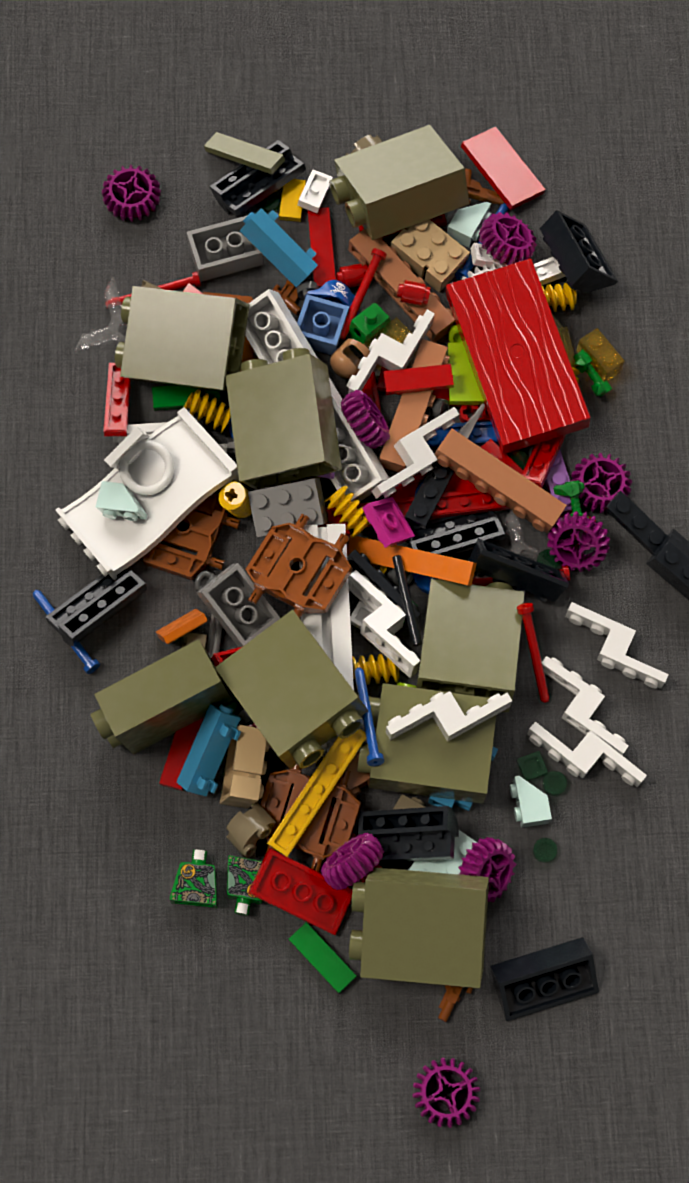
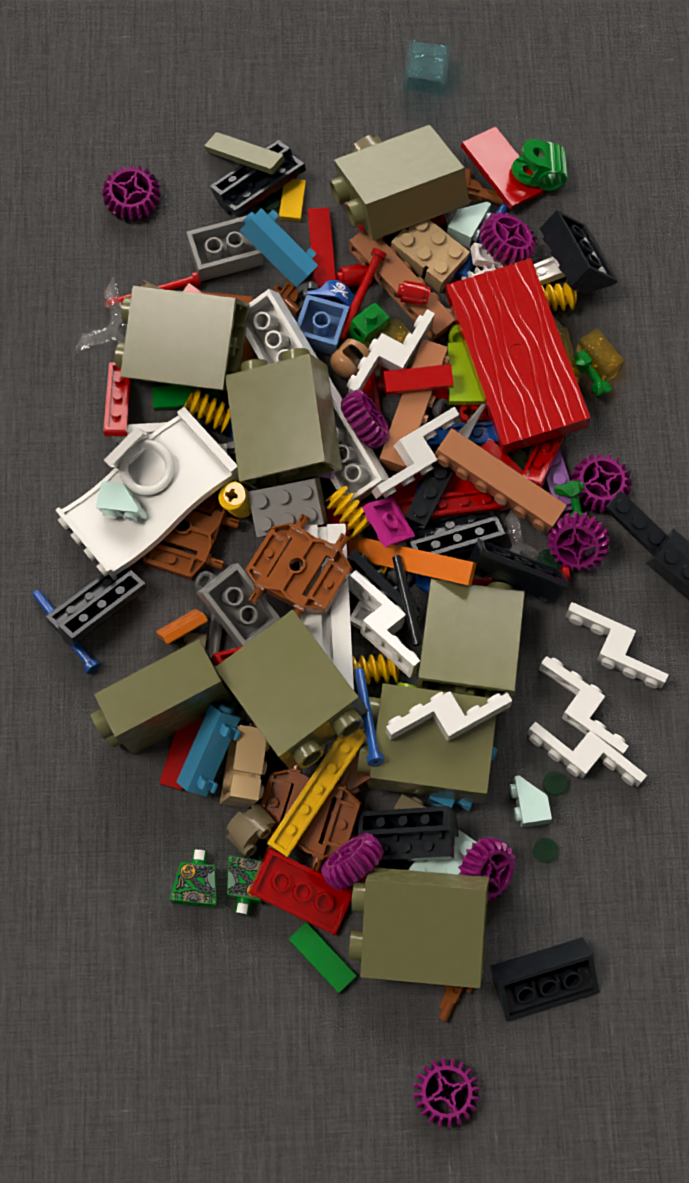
(314, 191): white plate -> none
(426, 67): none -> clear light blue brick
(525, 610): red bar -> none
(532, 766): clear green plate -> none
(548, 171): none -> green piece

